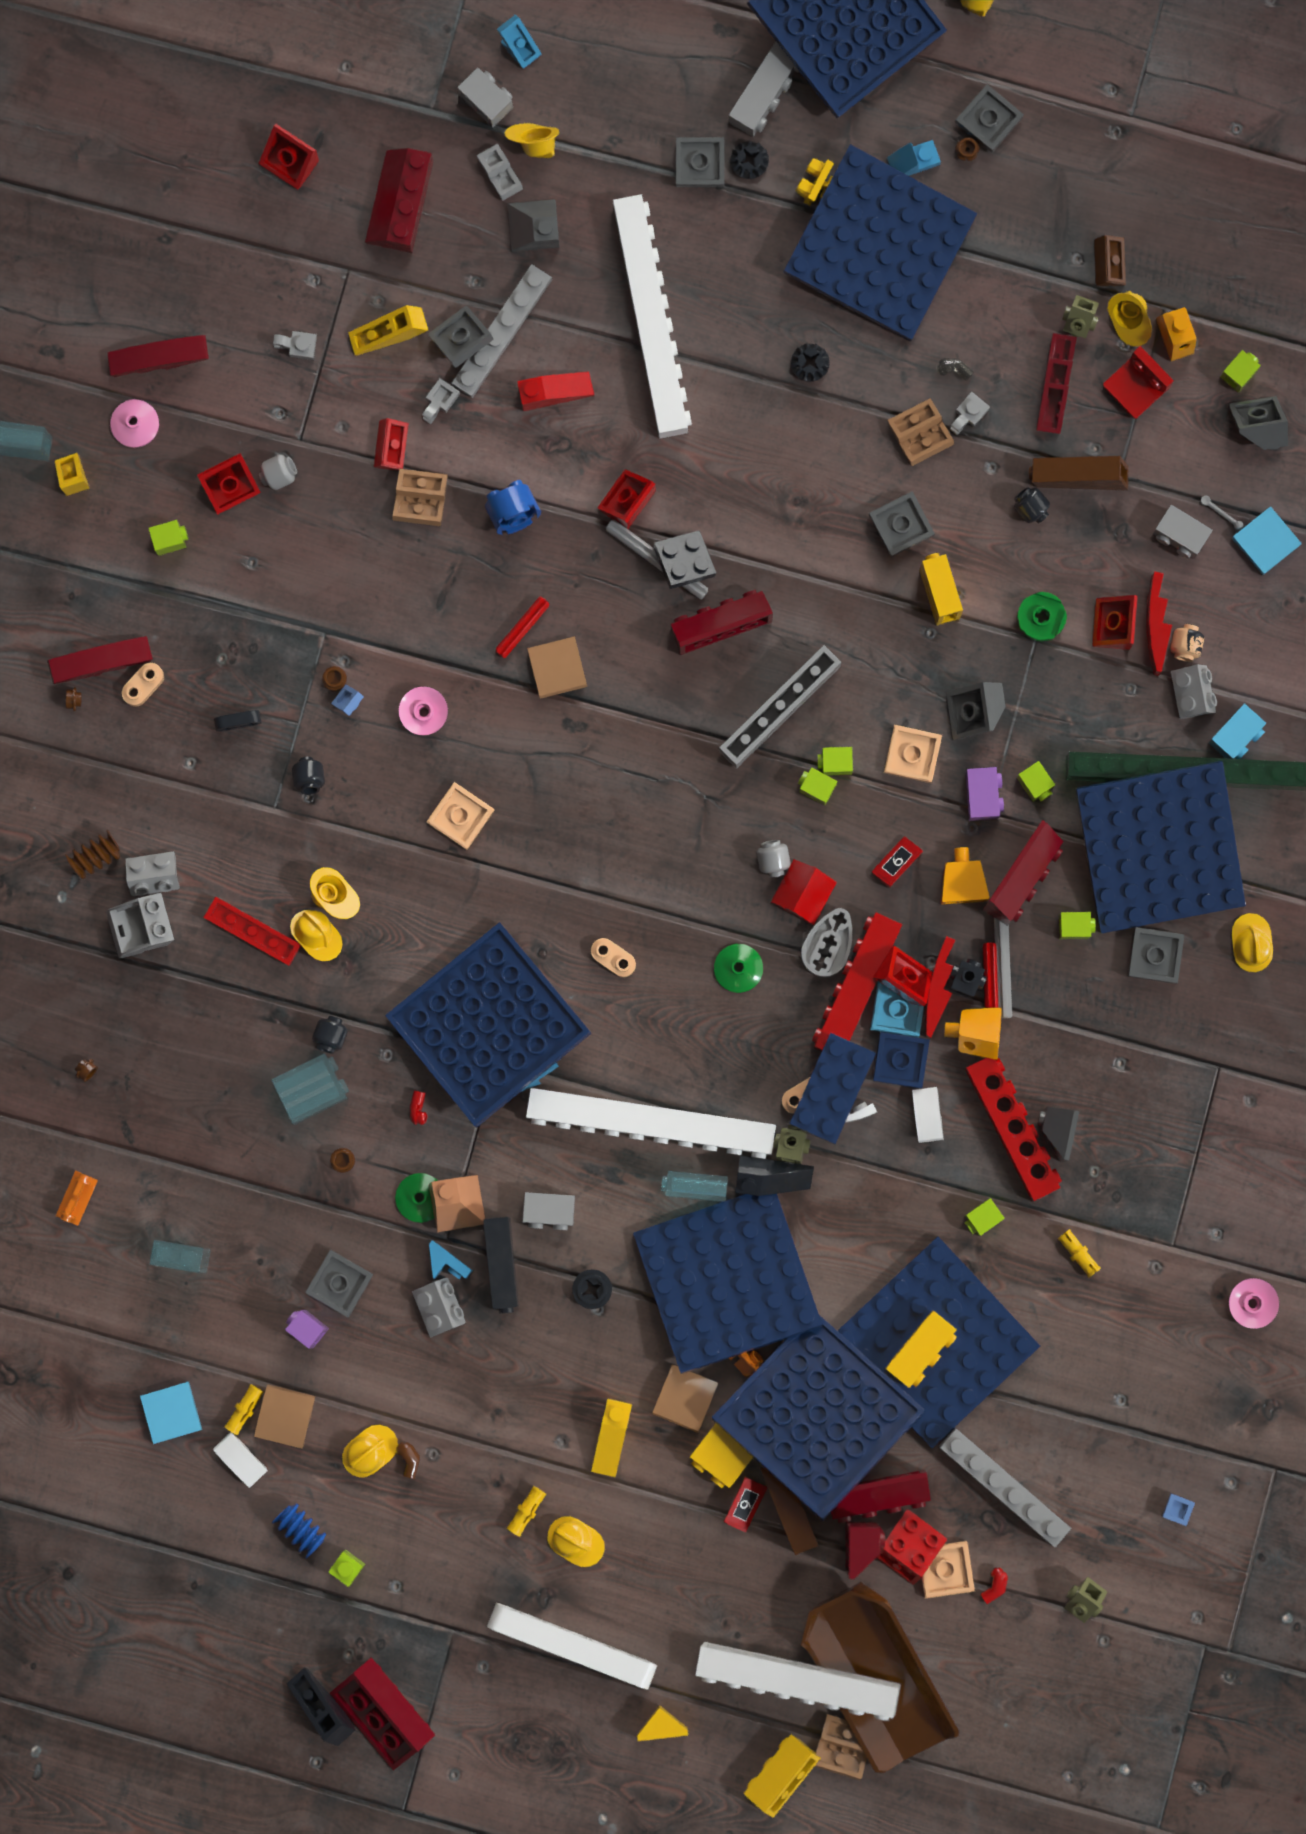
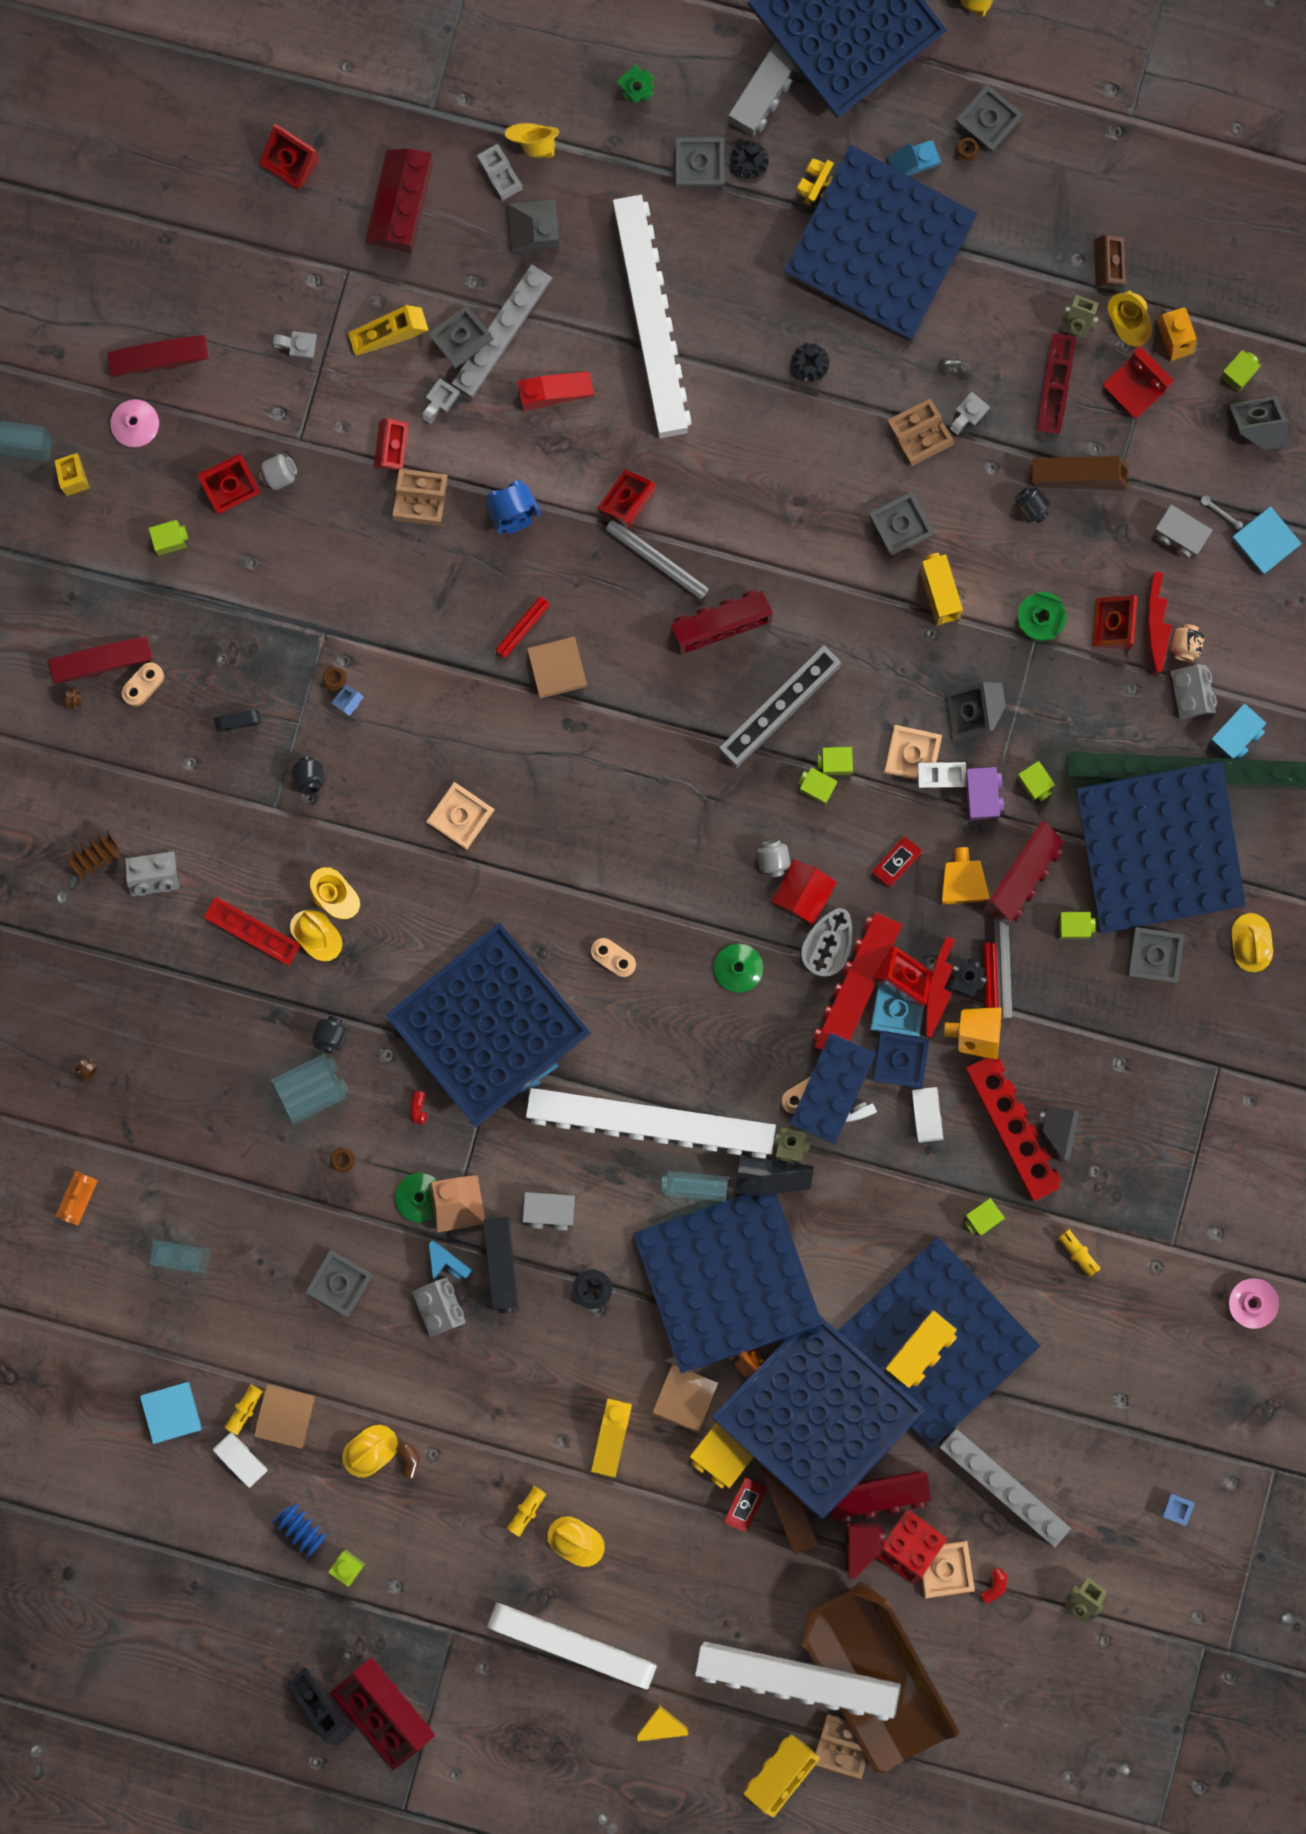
(133, 933): light grey piece -> none
(306, 1328): medium lavender brick -> none
(415, 701): bright pink dish -> none
(486, 96): light grey brick -> none
(518, 41): dark azure slope -> none
(636, 74): none -> green brick
(684, 559): plate -> none
(941, 775): none -> white slope

